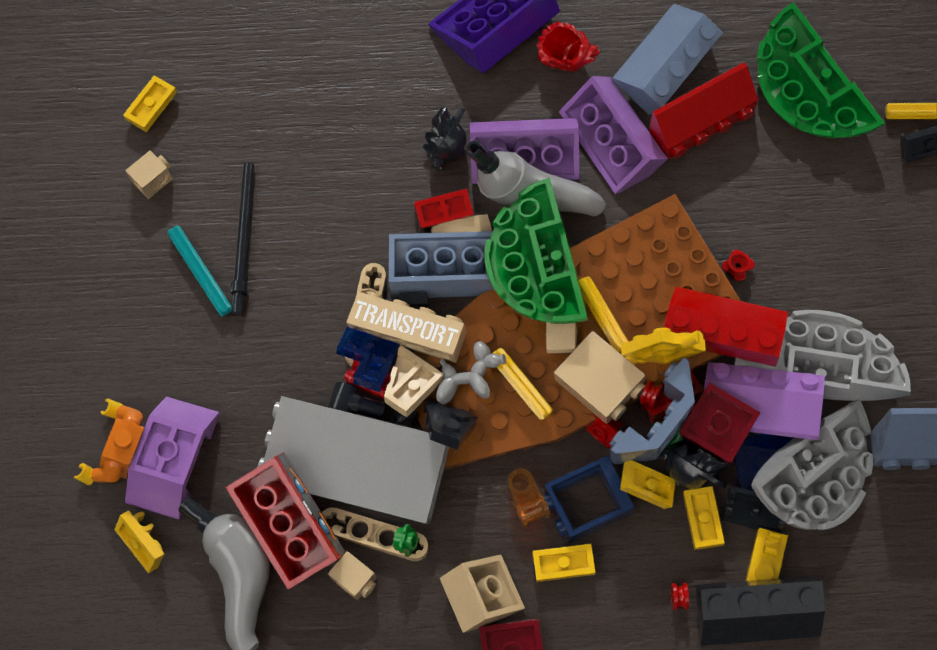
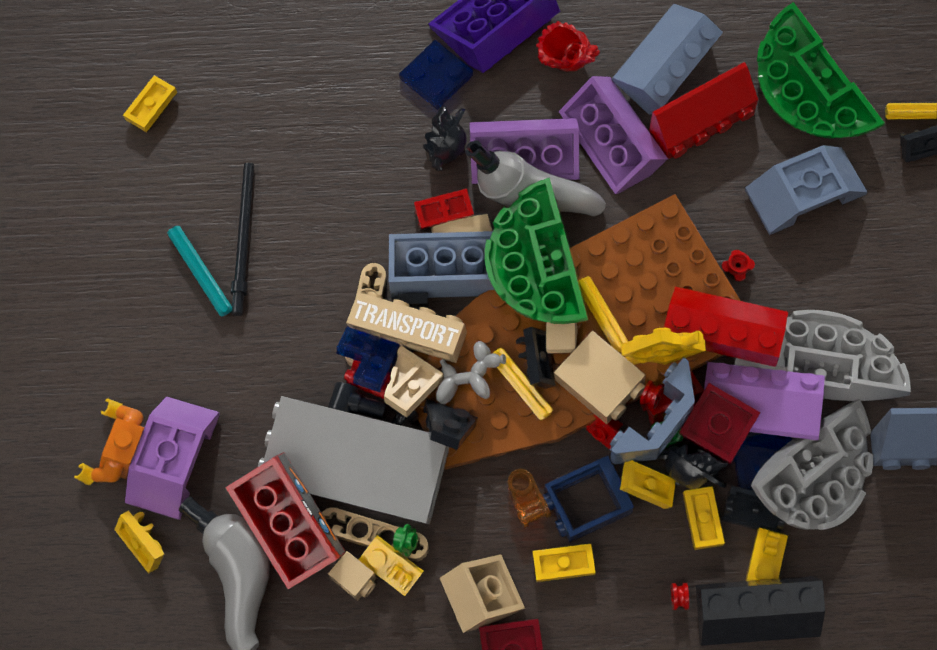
(150, 174): tan brick -> none
(390, 565): none -> yellow plate
(436, 74): none -> clear blue plate
(539, 362): none -> black plate
(803, 186): none -> sand blue slope

